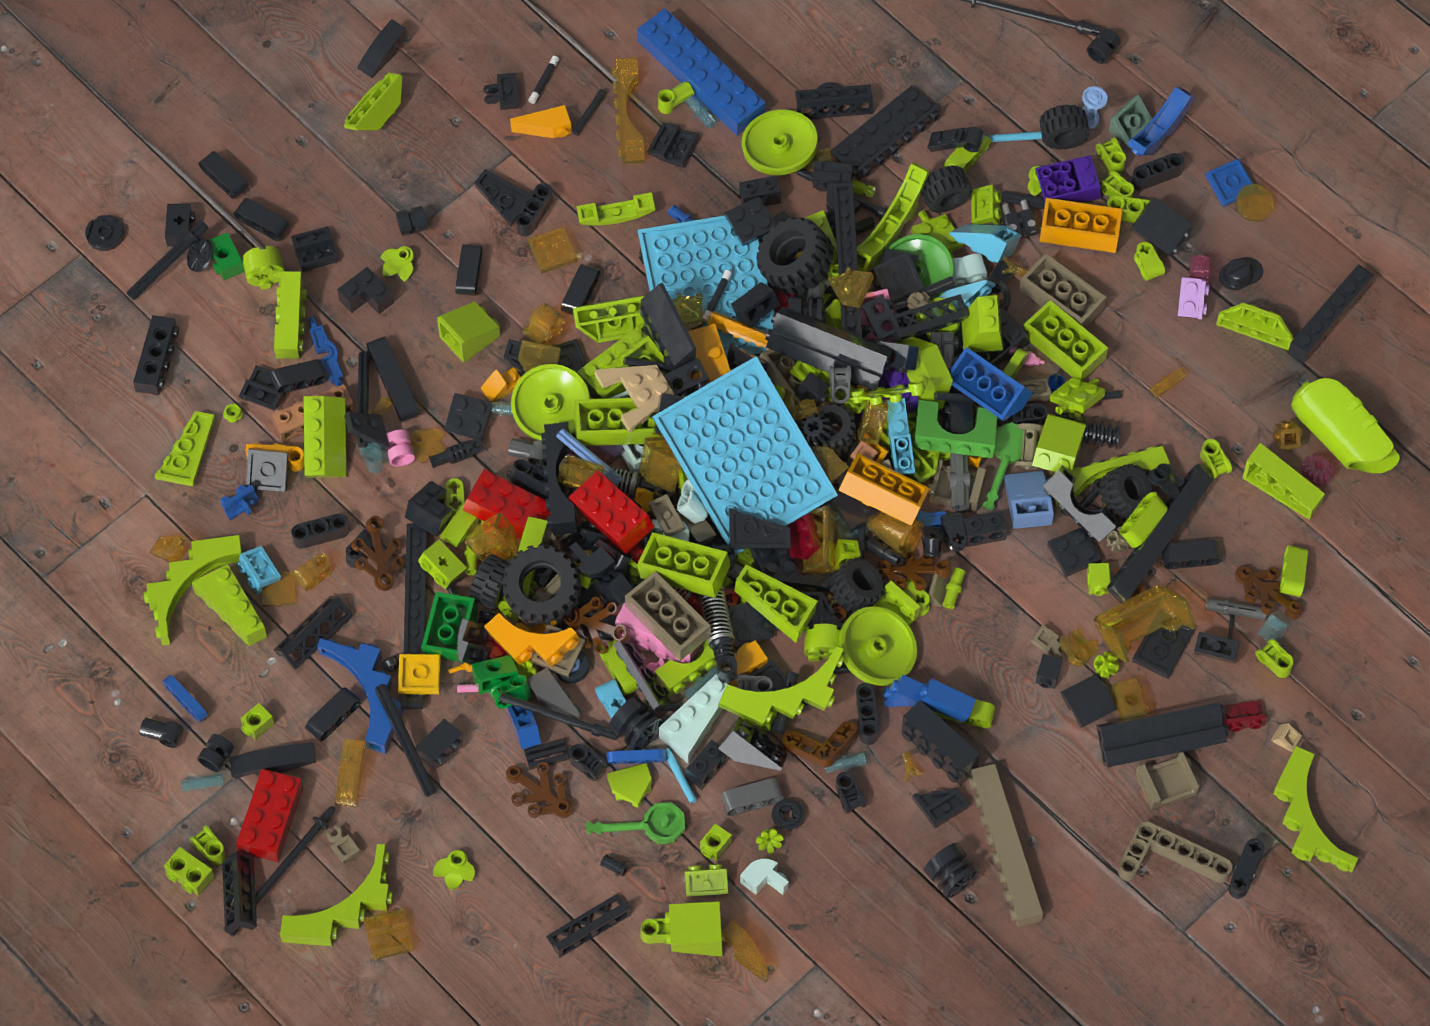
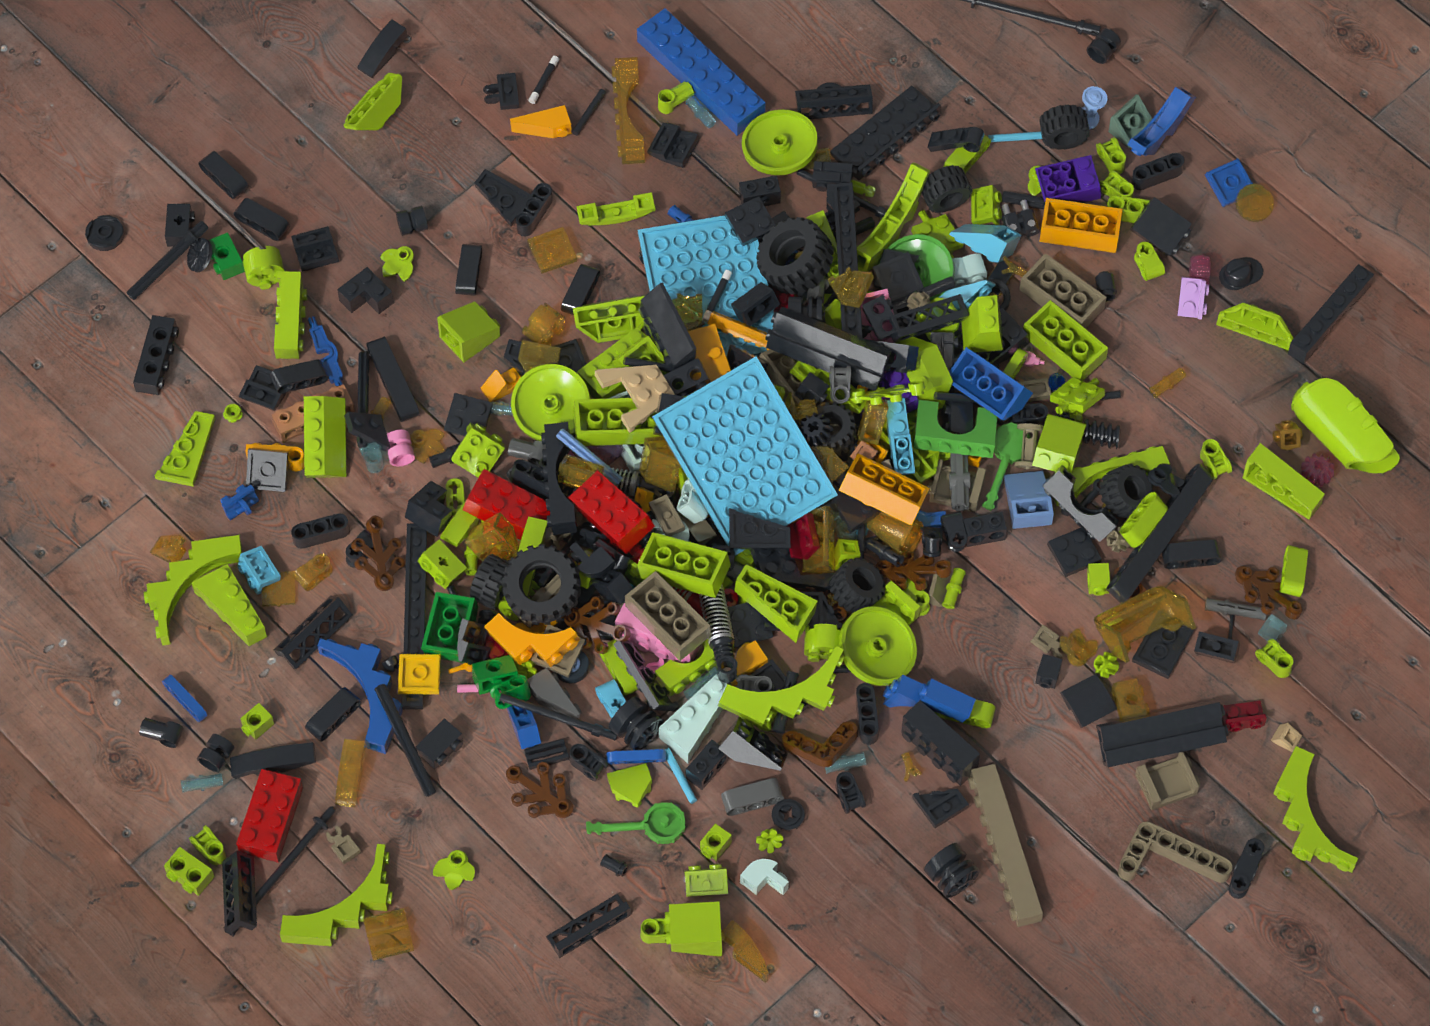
(478, 450): none -> lime bracket
(1106, 285): none -> black brick

